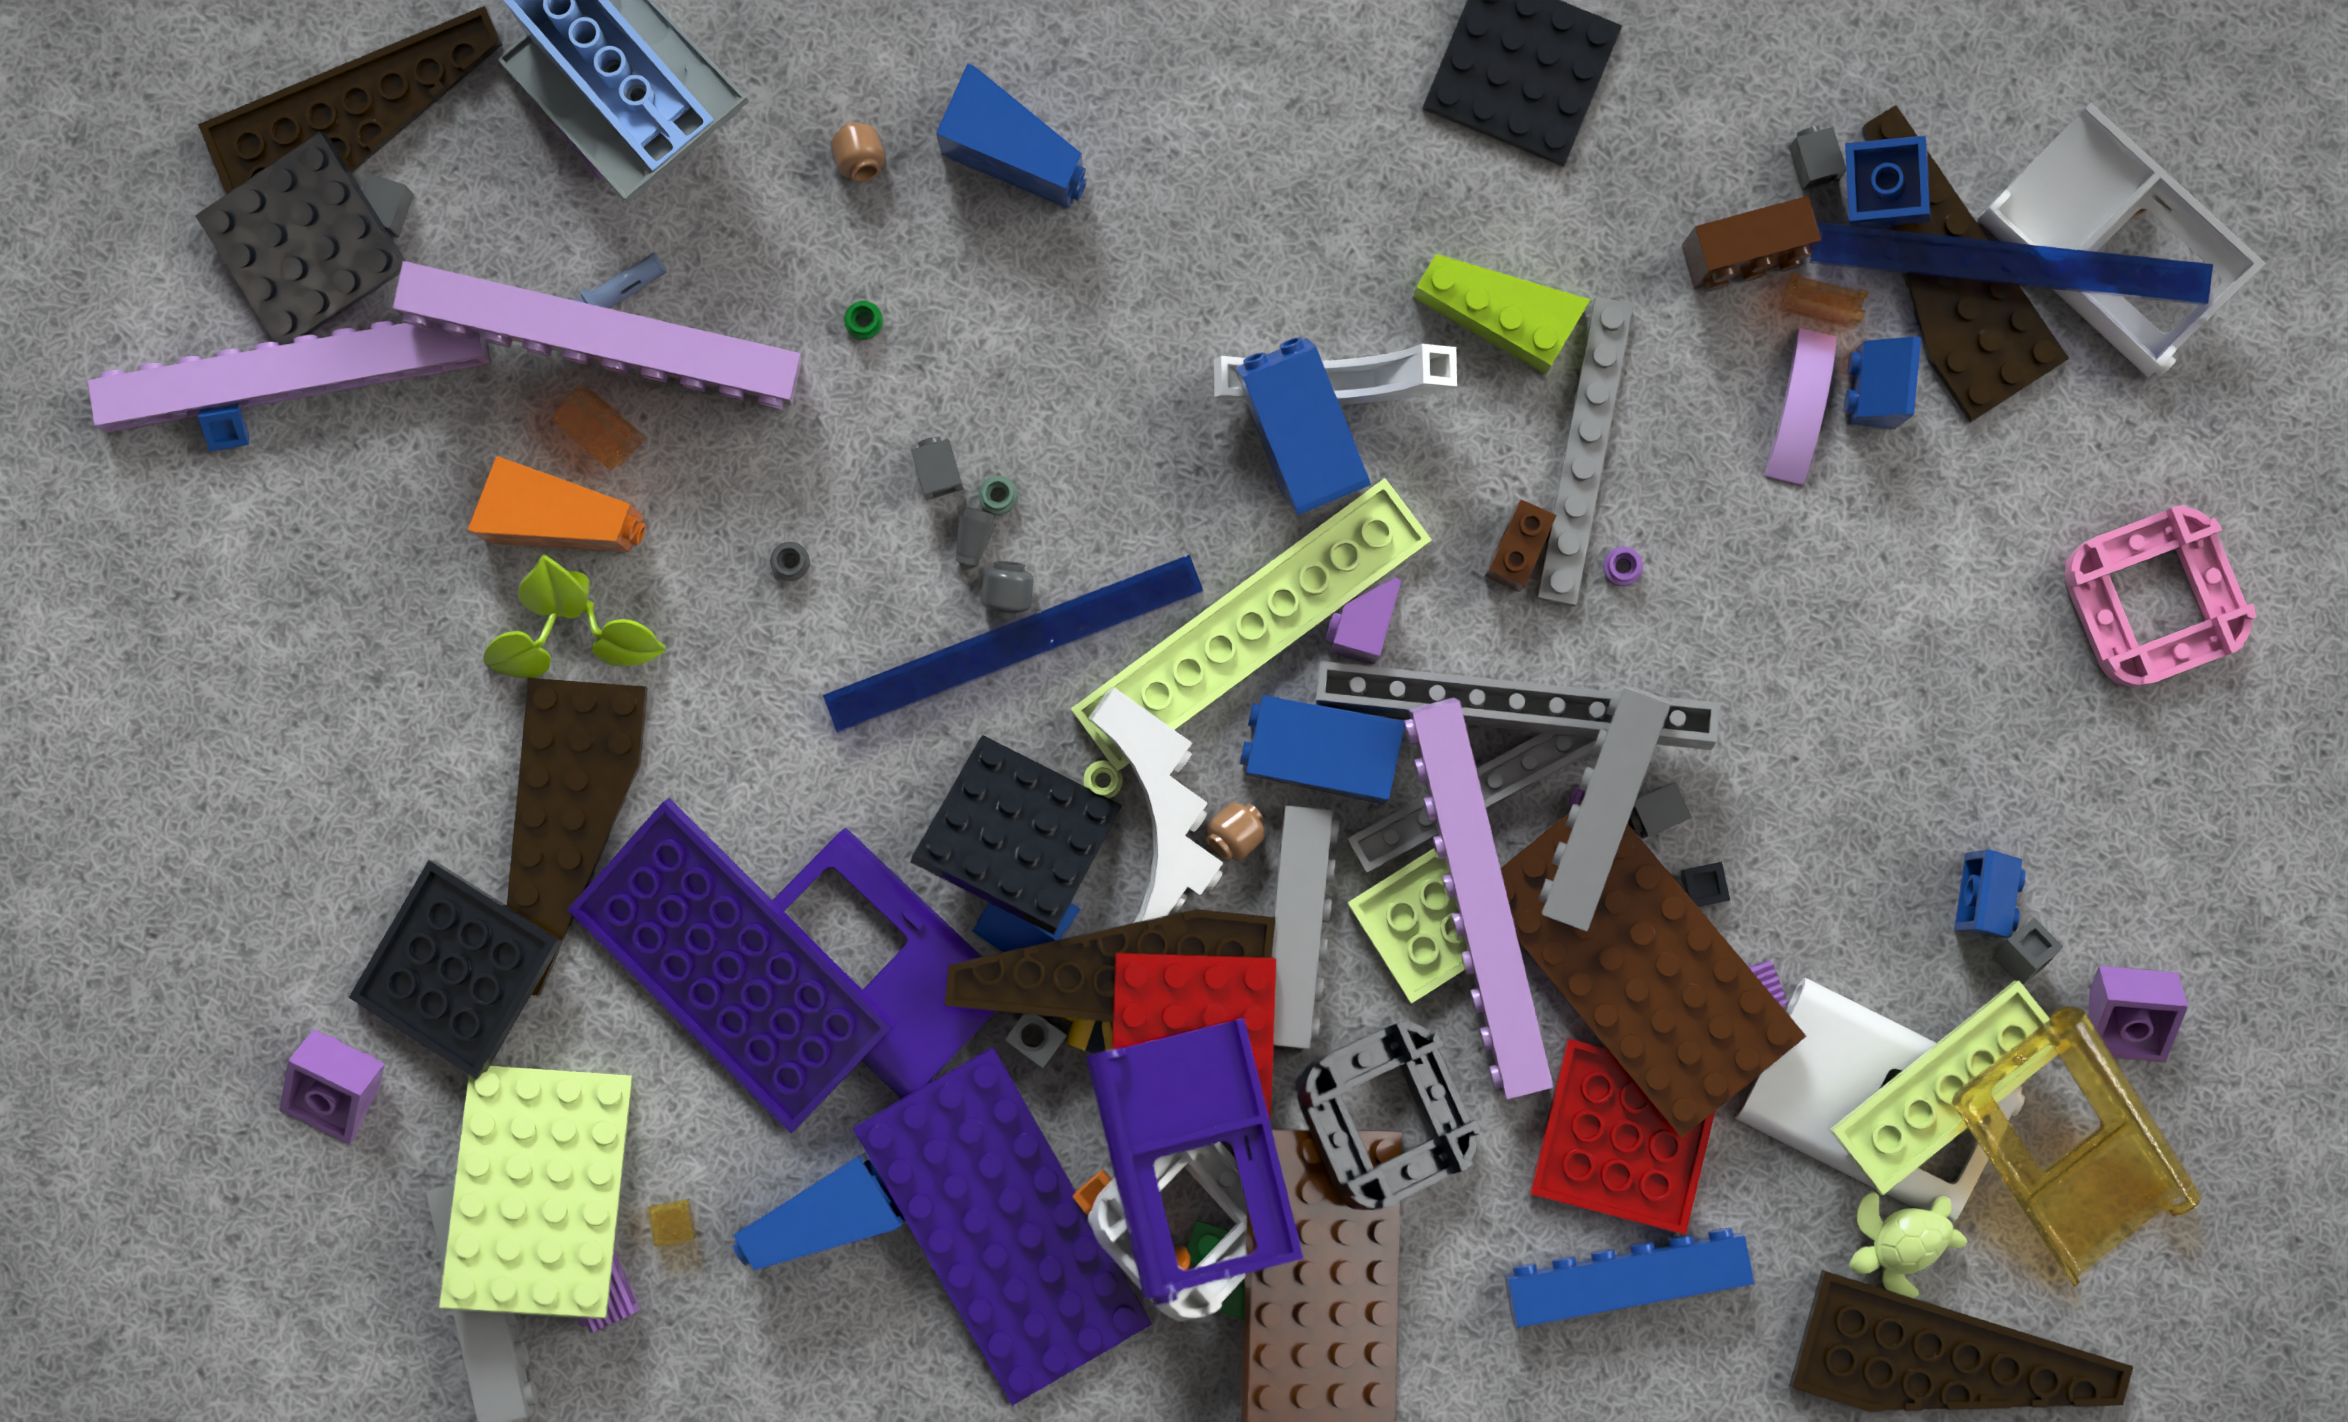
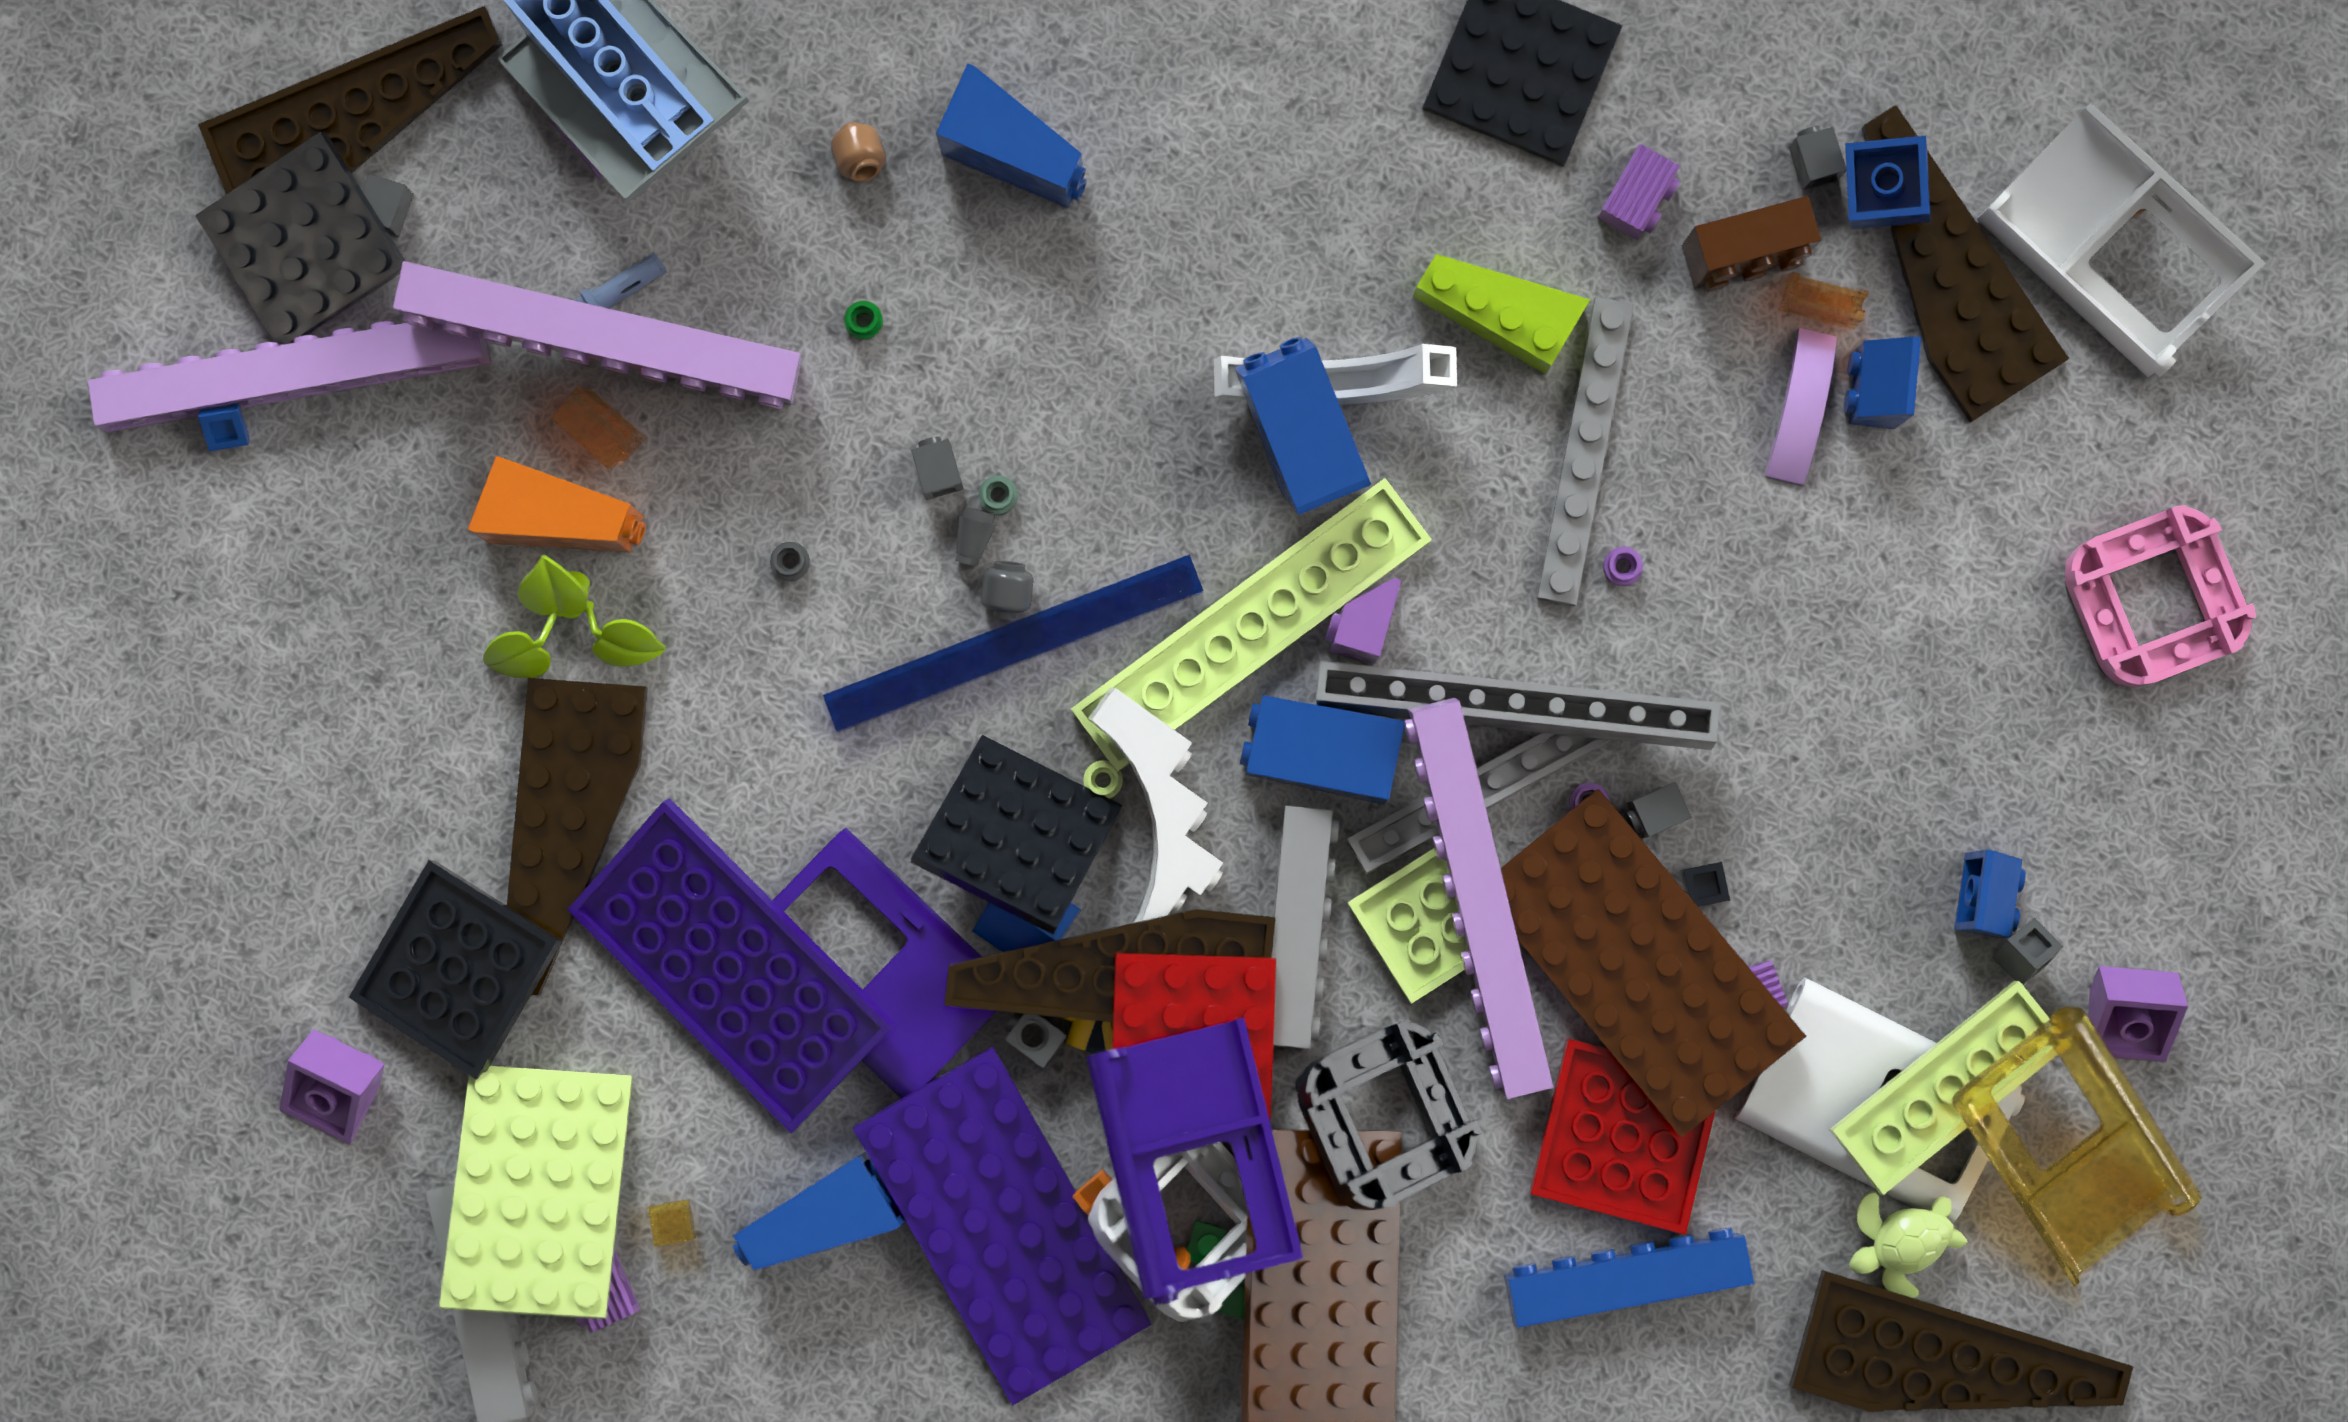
(1235, 831): medium nougat head -> none
(1520, 545): reddish brown brick -> none
(1606, 806): light grey brick -> none
(1639, 192): none -> medium lavender brick
(2013, 264): clear blue plate -> none

